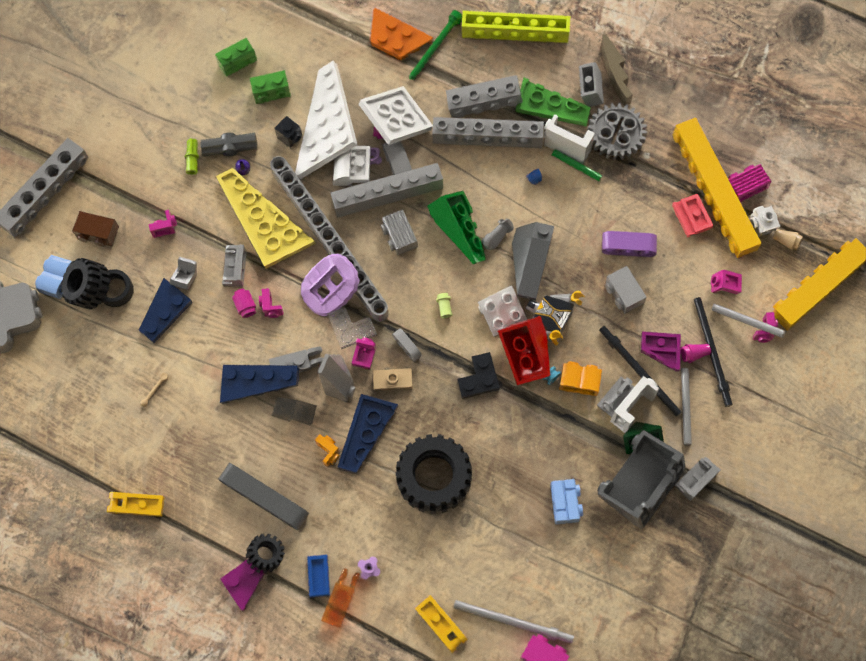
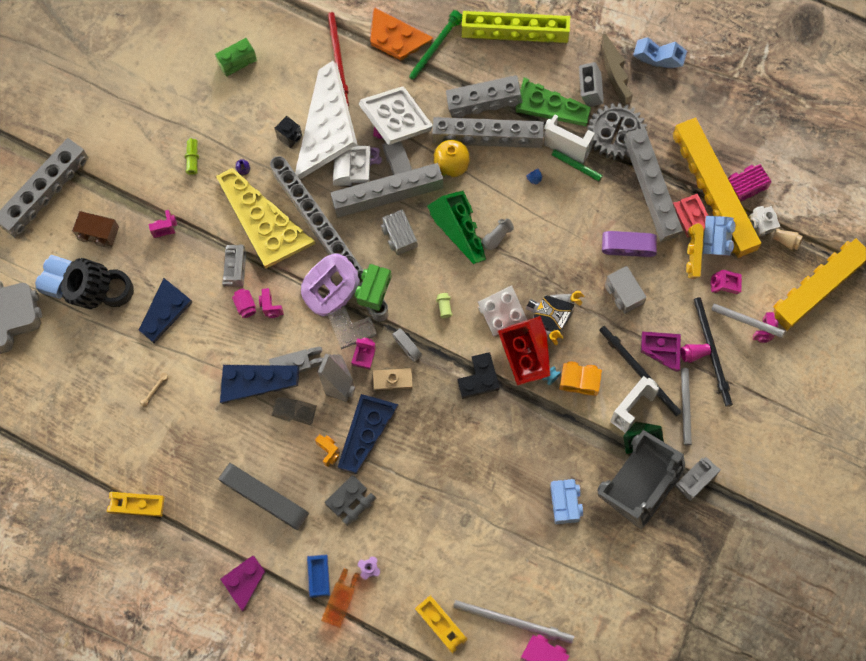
(184, 273): light grey bracket -> none
(229, 144): dark grey piece -> none
(257, 561): black tyre -> none
(270, 87): bright green brick -> none
(337, 53): none -> red bar
(345, 496): none -> dark grey plate
(374, 286): none -> bright green brick
(434, 448): black tyre -> none
(452, 158): none -> yellow cylinder
(530, 254): dark grey wedge -> none
(616, 395): light grey hinge -> none
(652, 184): none -> light grey brick
(665, 56): none -> light blue brick
(694, 248): none -> yellow plate
(718, 235): none -> light blue brick

